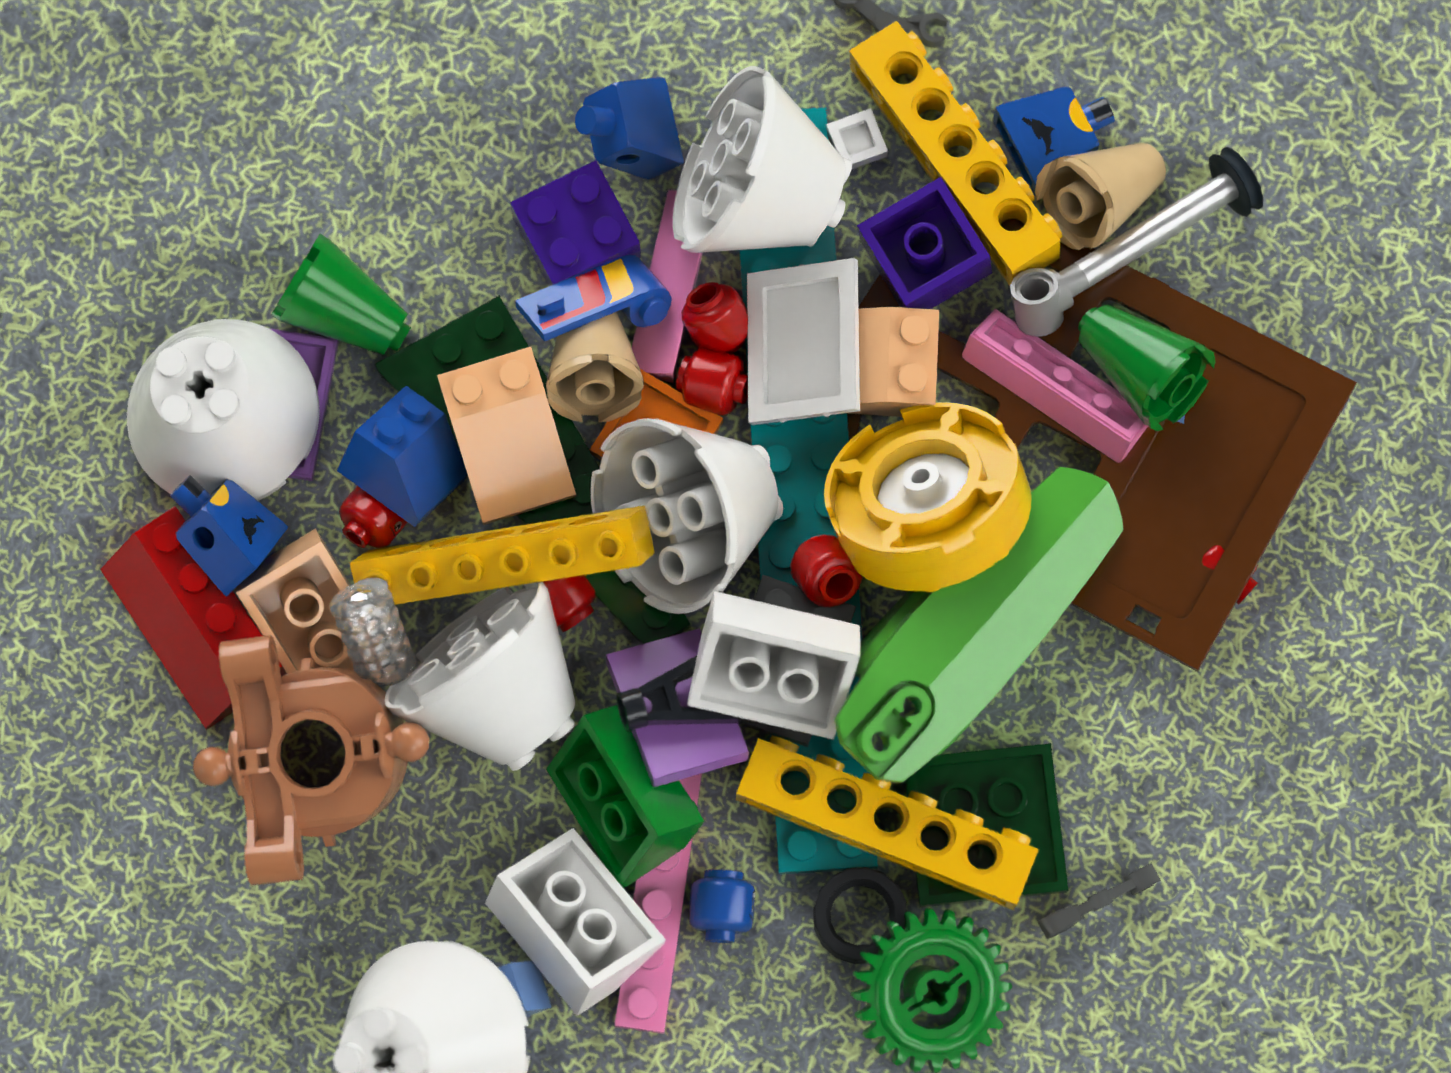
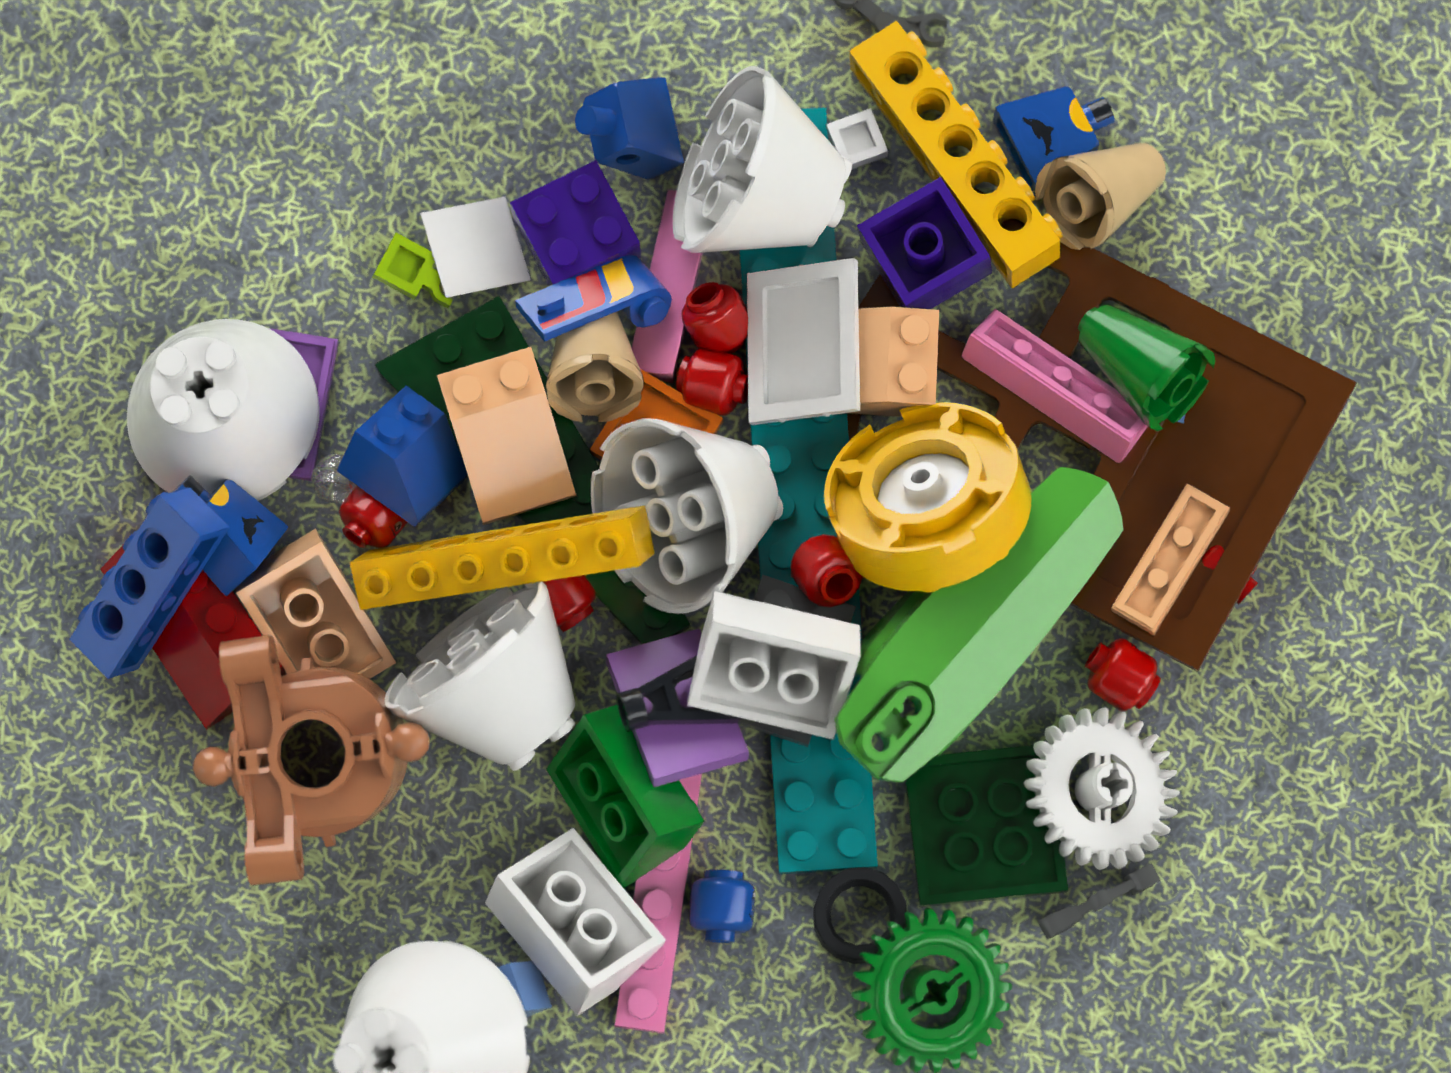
(148, 582): none -> blue brick
(328, 482): none -> clear plate
(341, 302): green cone -> none
(373, 632): clear piece -> none
(408, 269): none -> lime plate
(475, 247): none -> white sticker
(1011, 849): yellow brick -> none
(1044, 294): piece -> none
(1122, 674): none -> red head
(1132, 776): none -> white gear
(1170, 559): none -> light nougat tile

